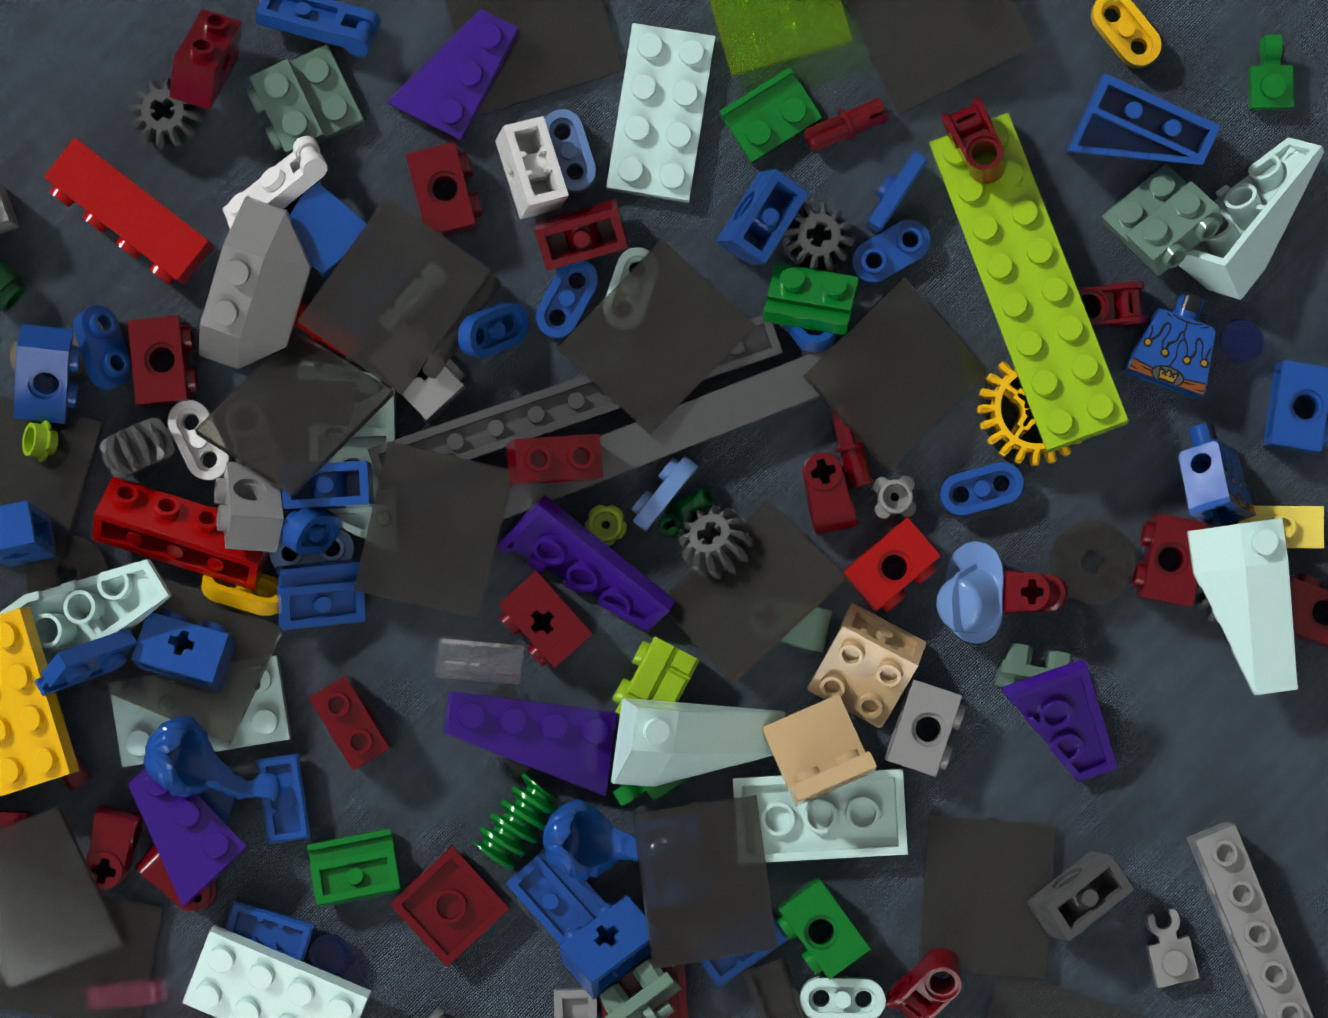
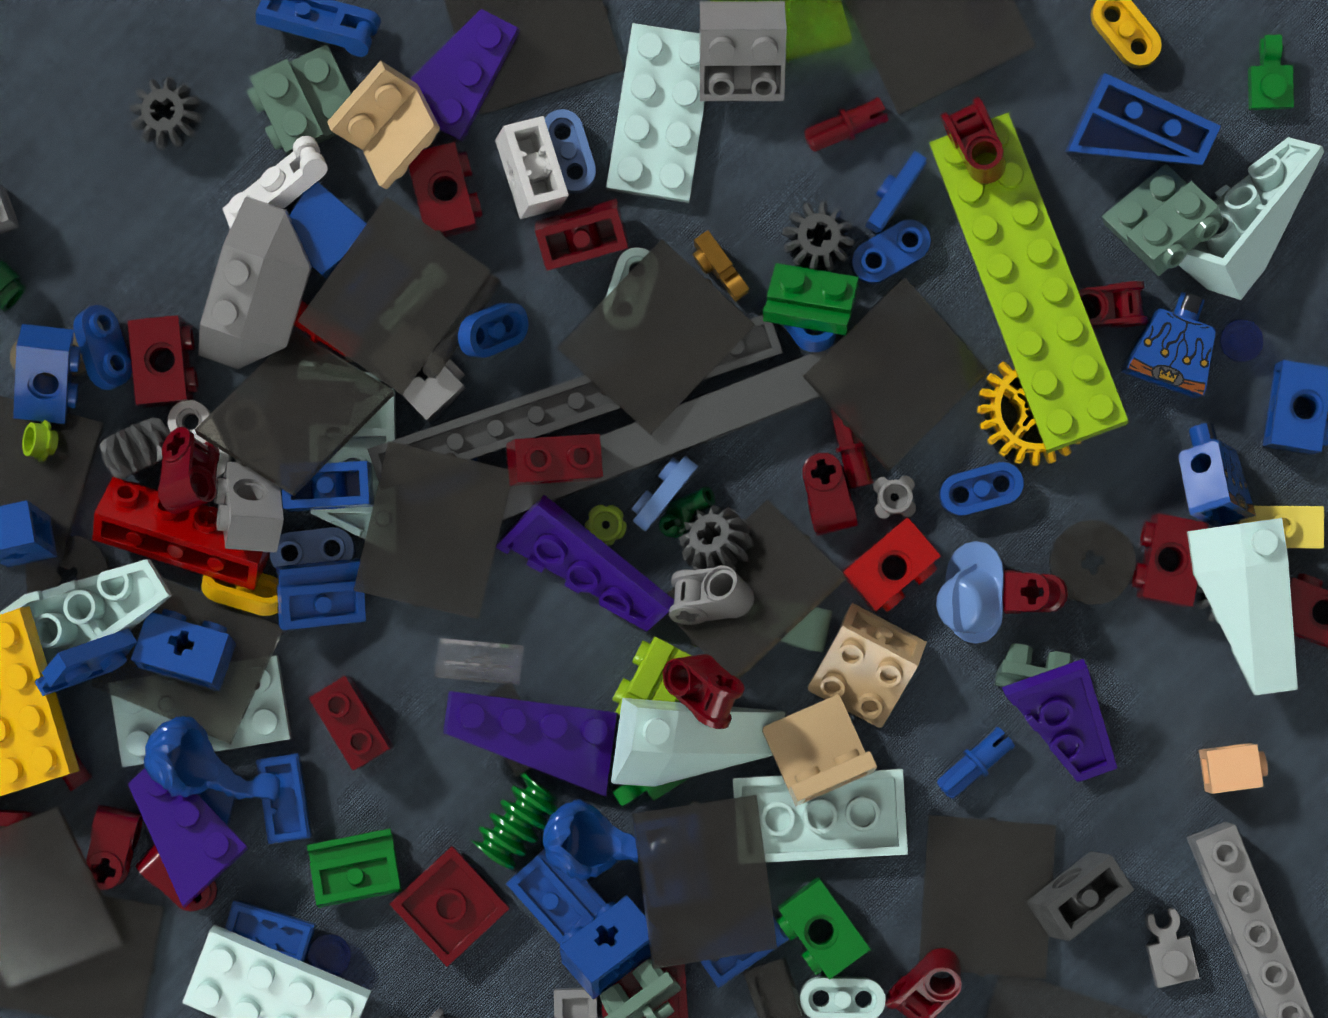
(126, 994): clear pink beam -> none
(128, 211): red brick -> none
(187, 472): none -> dark red piece
(205, 59): dark red brick -> none
(310, 530): blue plate -> none
(387, 122): none -> tan bracket
(537, 595): dark red brick -> none
(566, 299): blue plate -> none
(703, 596): none -> light grey piece
(703, 686): none -> dark red piece
(712, 258): none -> pearl gold plate
(742, 50): none -> light grey slope
(762, 217): blue brick -> none
(770, 115): green plate -> none
(919, 702): light grey brick -> none
(974, 763): none -> blue axle
(1233, 768): none -> light nougat brick

